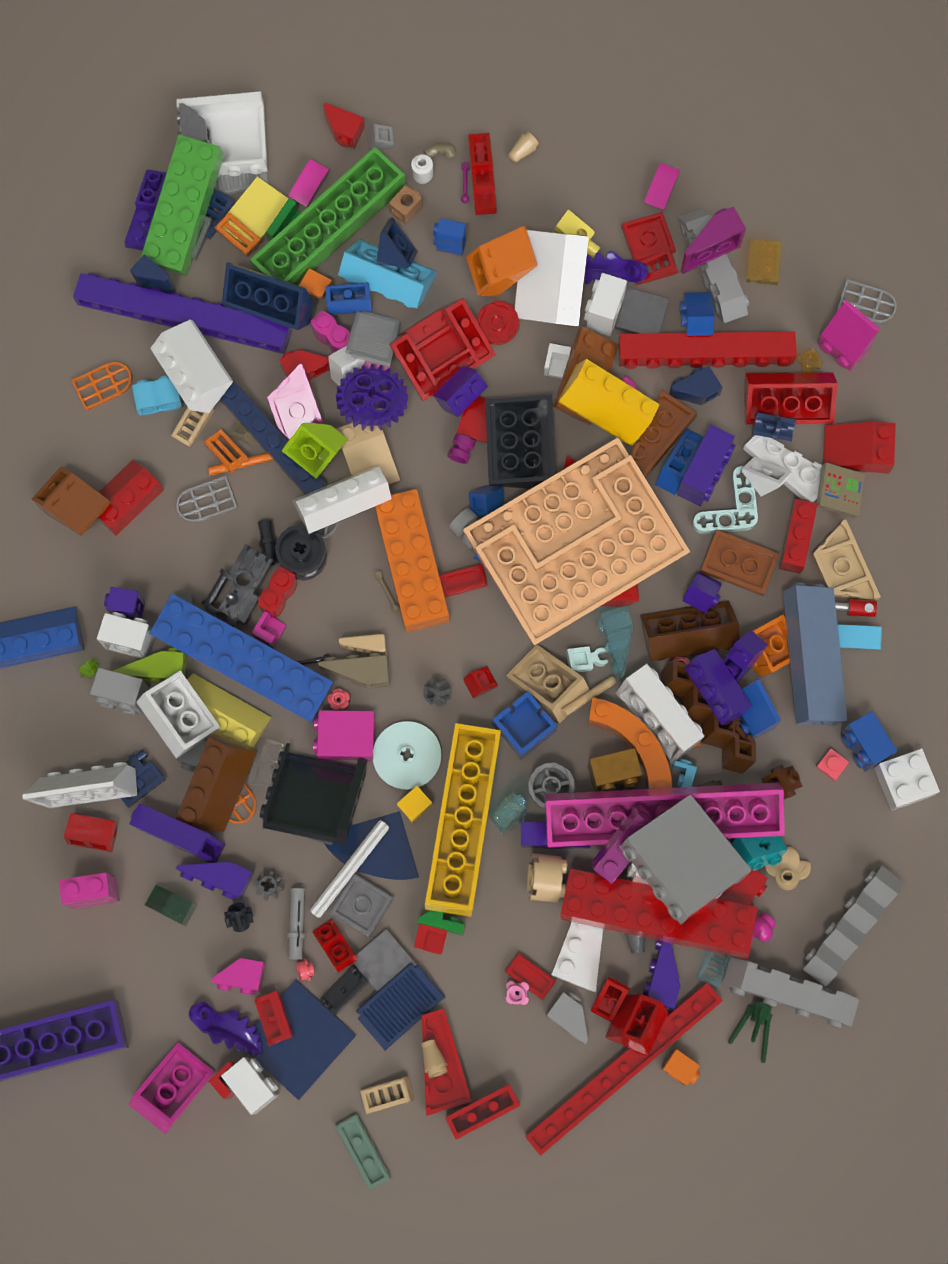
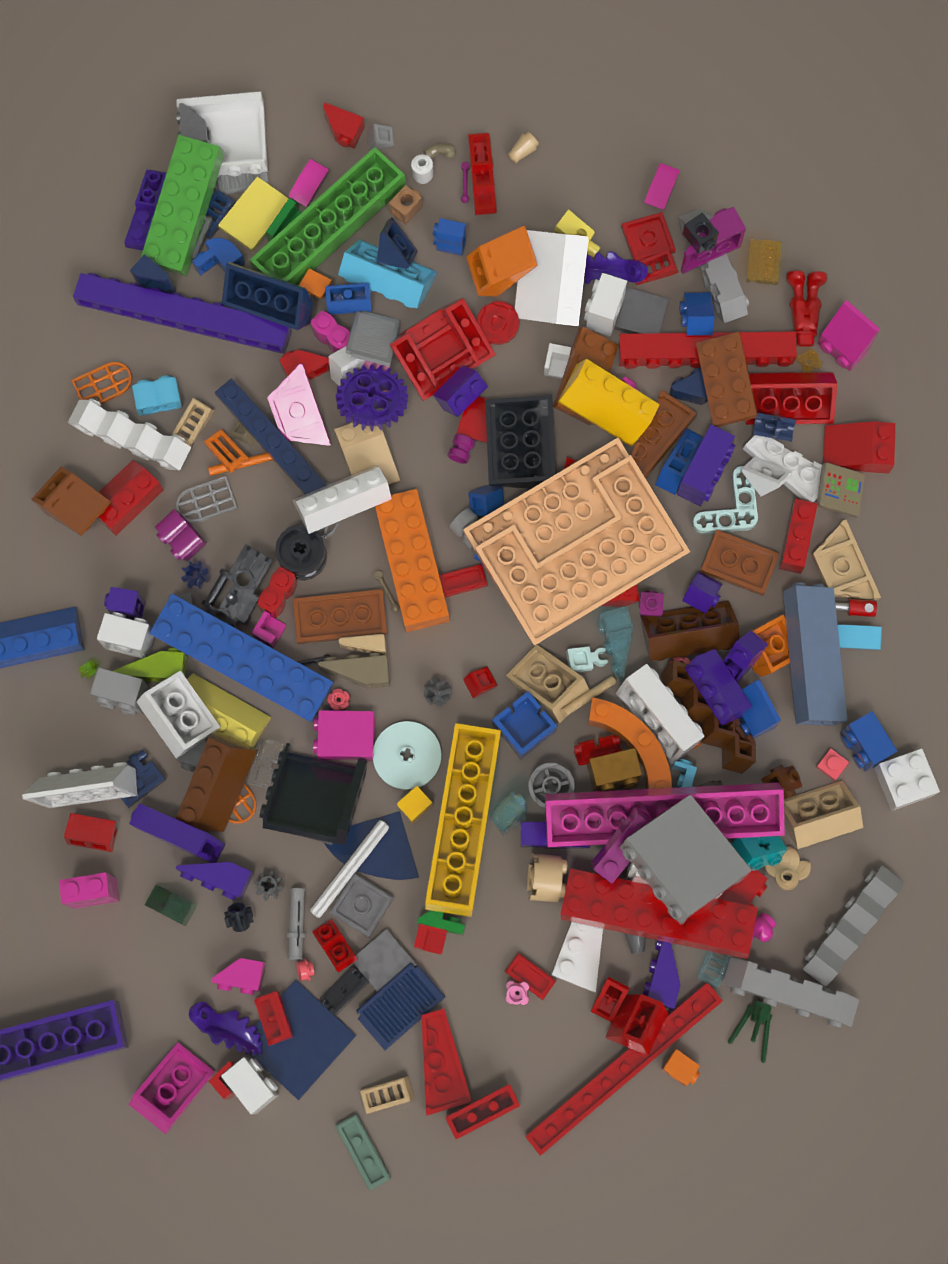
(121, 432): none -> white brick
(180, 535): none -> magenta brick
(192, 366): white slope -> none
(200, 573): none -> clear blue gear
(218, 252): none -> blue brick
(251, 245): orange tile -> none
(267, 540): black pin -> none
(314, 446): lime slope -> none
(339, 616): none -> dark orange plate
(433, 1060): tan cone -> none
(569, 1016): light grey slope -> none
(587, 750): none -> red hinge
(651, 603): none -> magenta bracket
(700, 224): none -> black brick
(726, 379): none -> dark orange plate
(805, 313): none -> red piece
(821, 814): none -> tan slope
(878, 301): light grey window -> none

